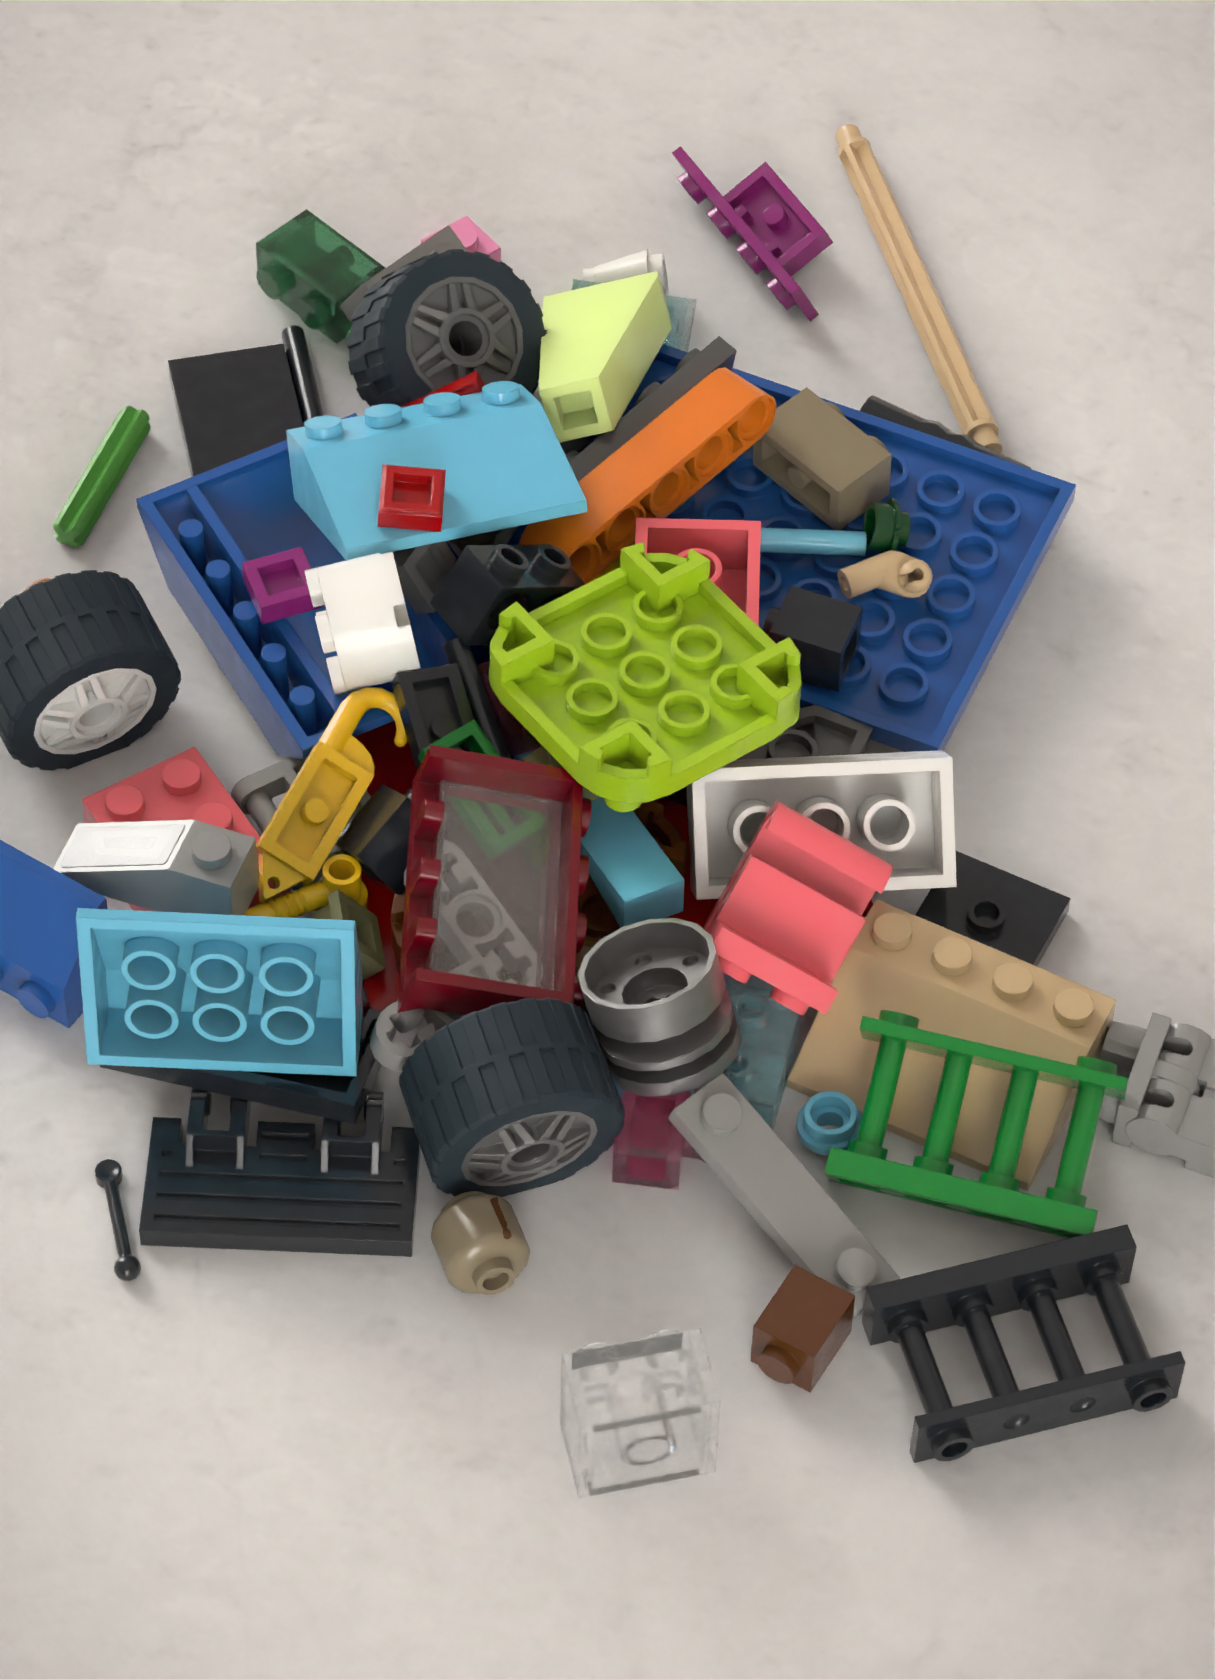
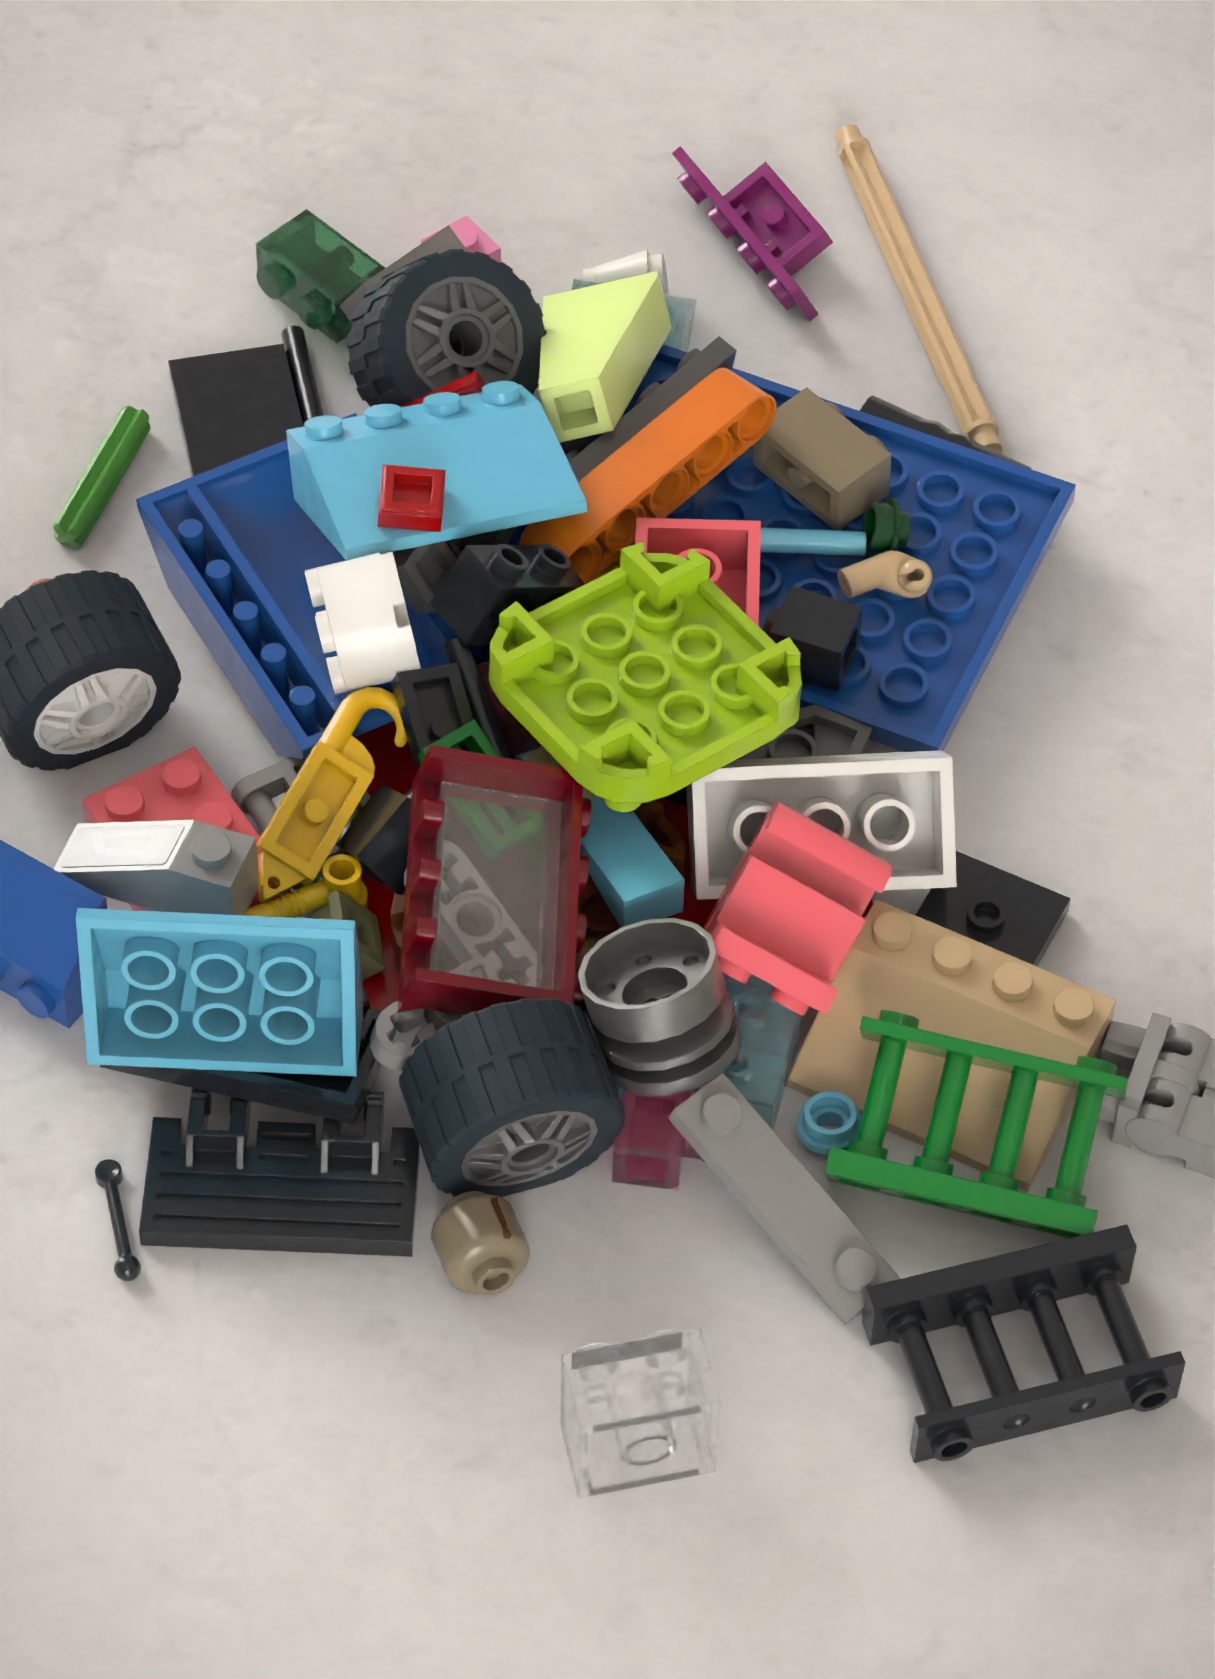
(278, 584): magenta plate -> none
(802, 1329): reddish brown brick -> none

